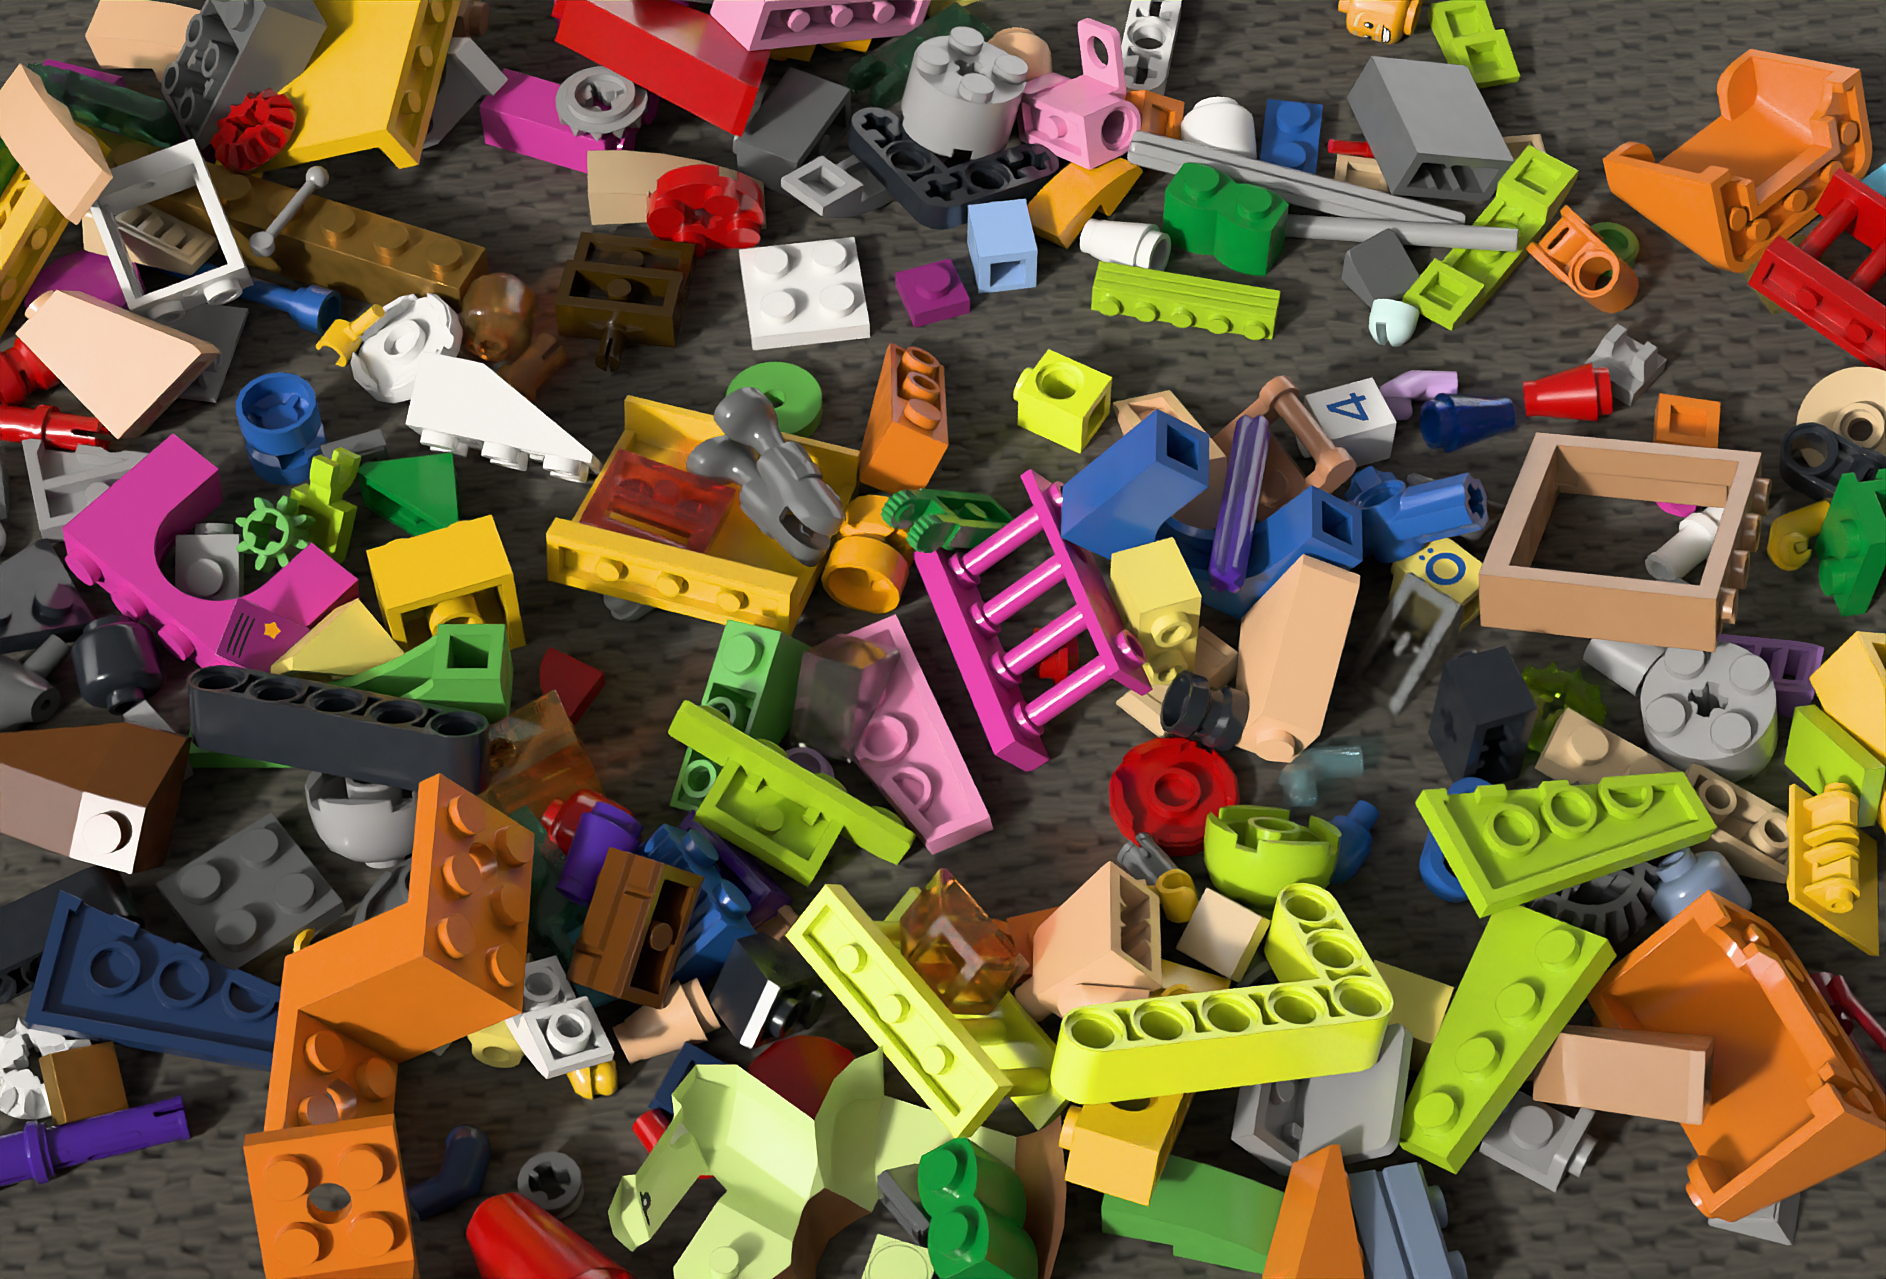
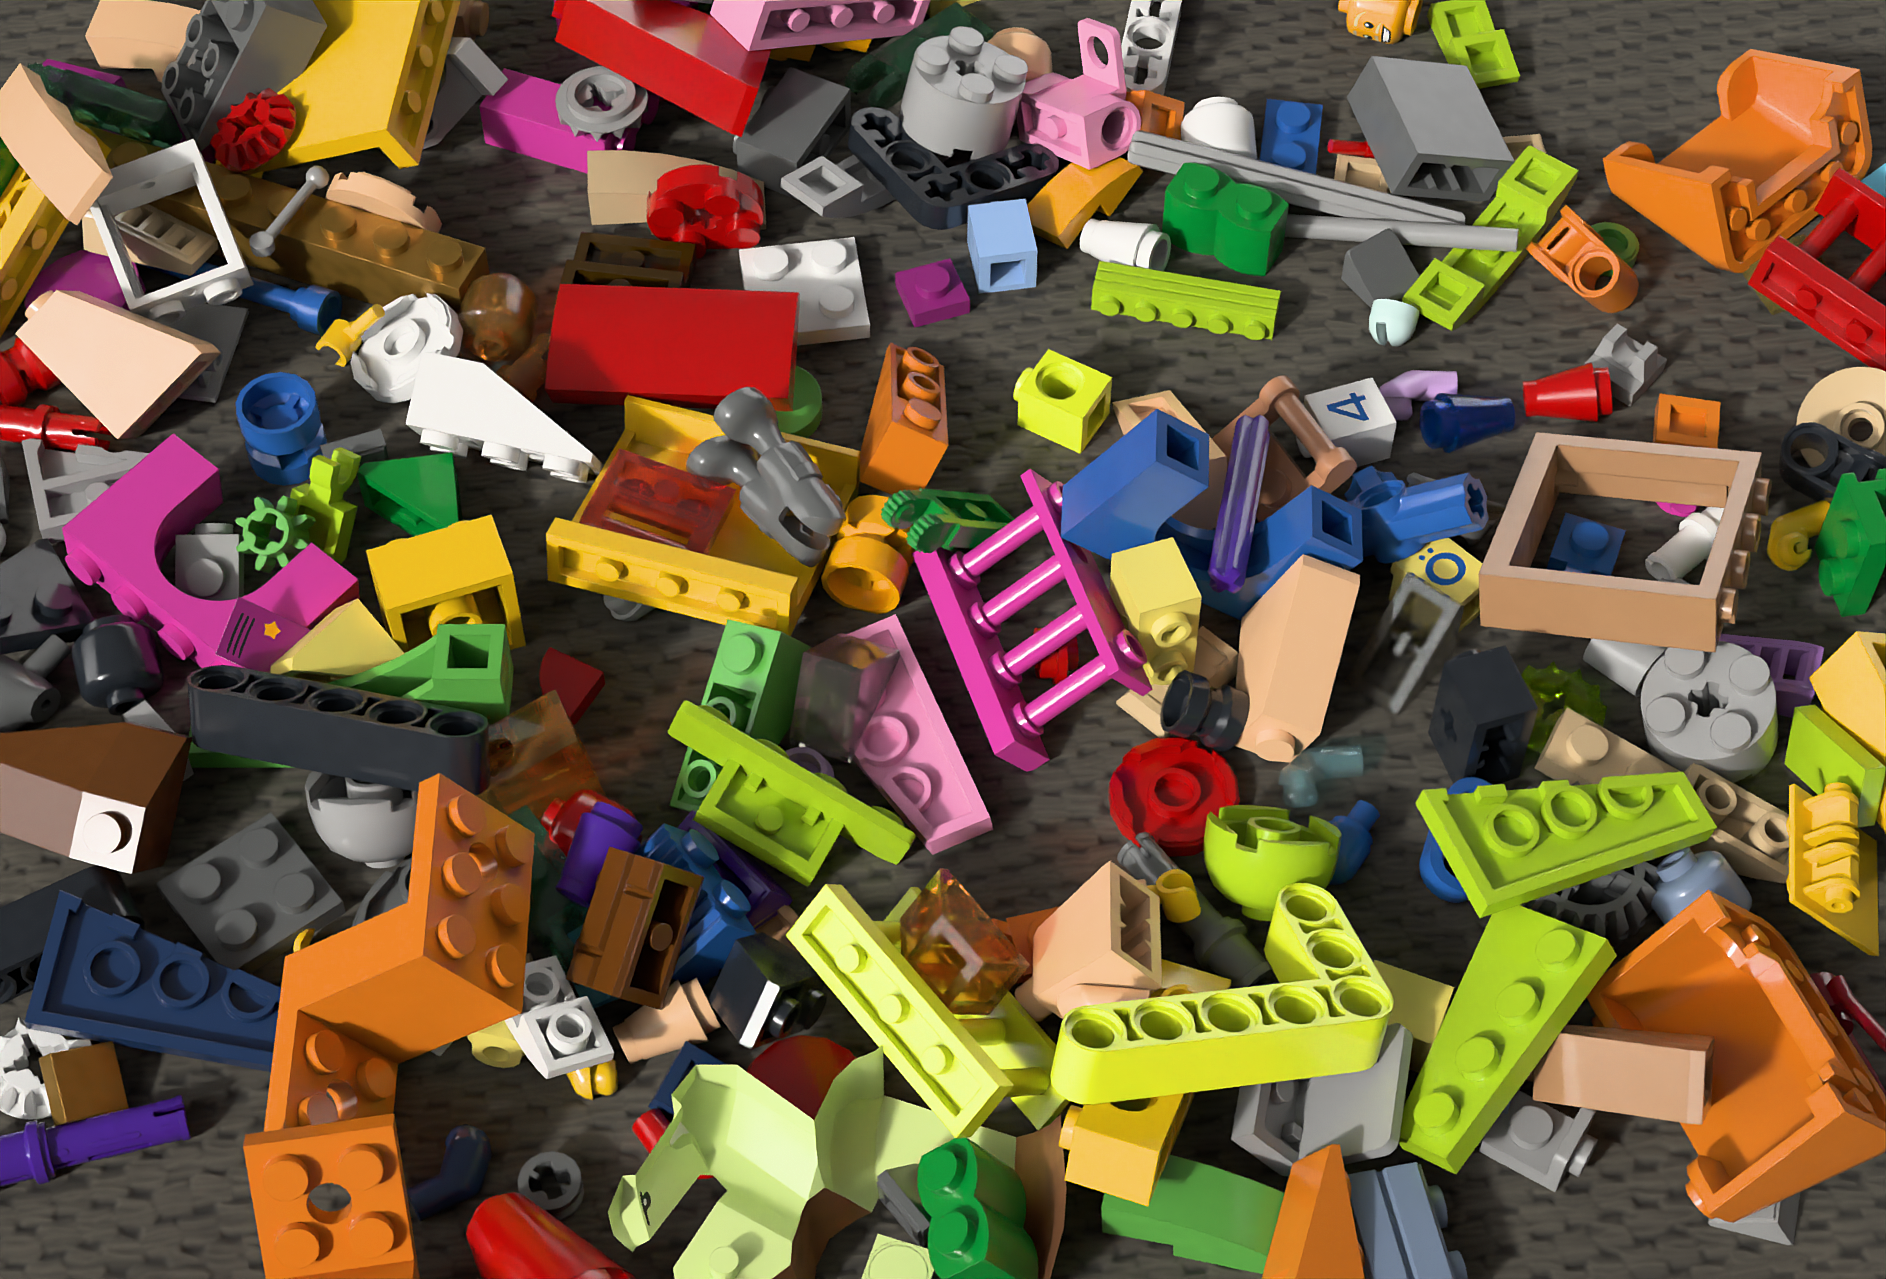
(381, 198): none -> light nougat tile
(671, 345): none -> red slope
(1223, 935): tan tile -> none
(1585, 546): none -> blue plate

